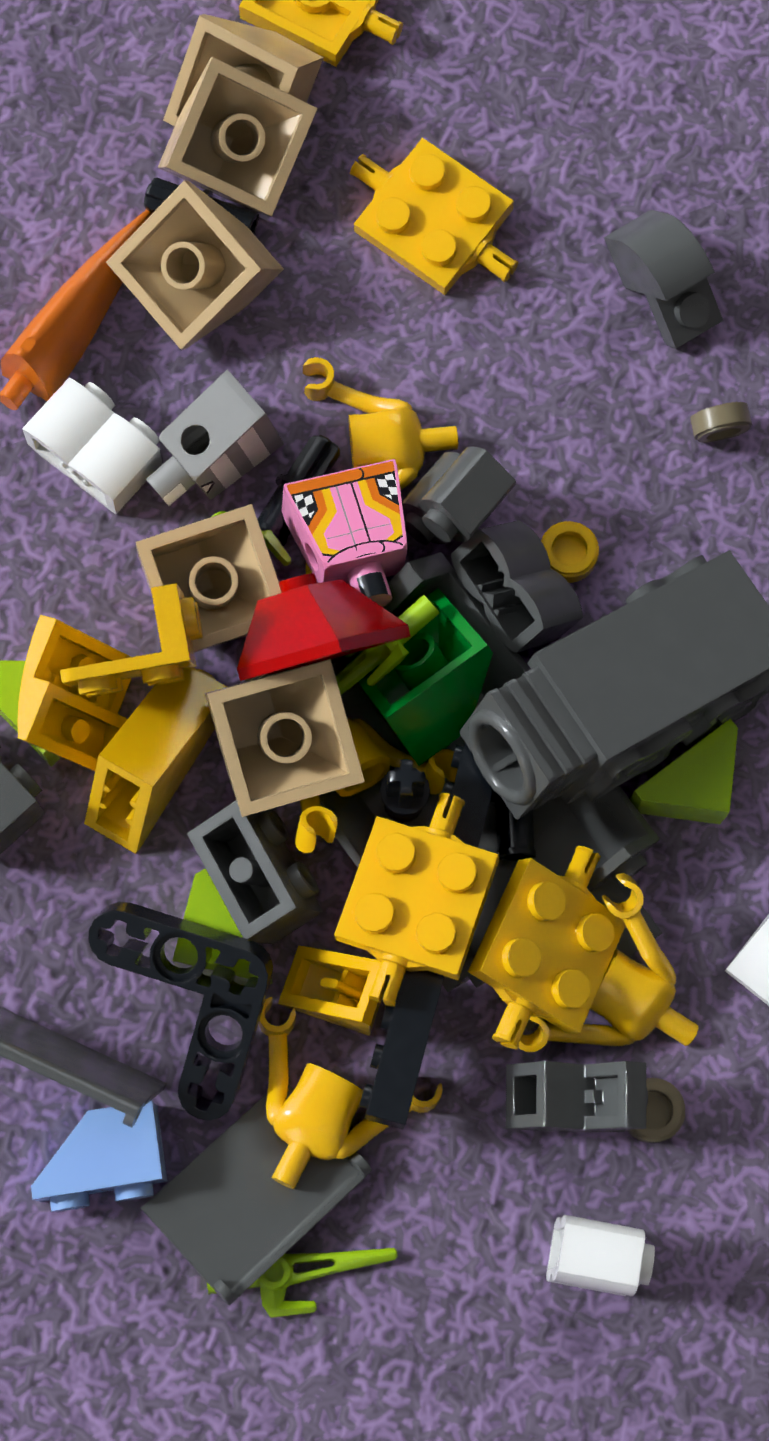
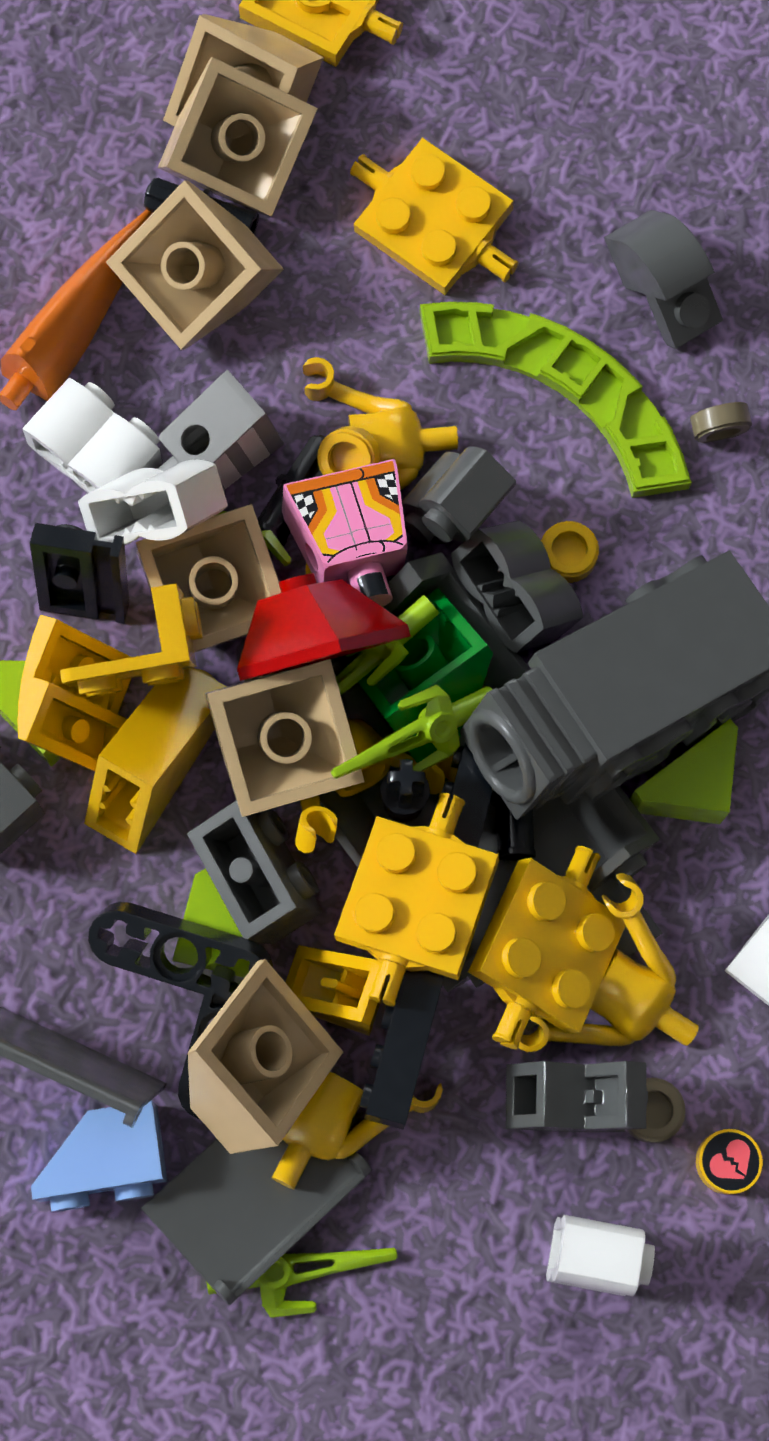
(79, 572): none -> black plate
(154, 502): none -> white brick
(258, 1063): none -> tan slope
(347, 449): none -> yellow tile
(434, 725): none -> lime piece
(574, 369): none -> lime tile
(729, 1161): none -> tile

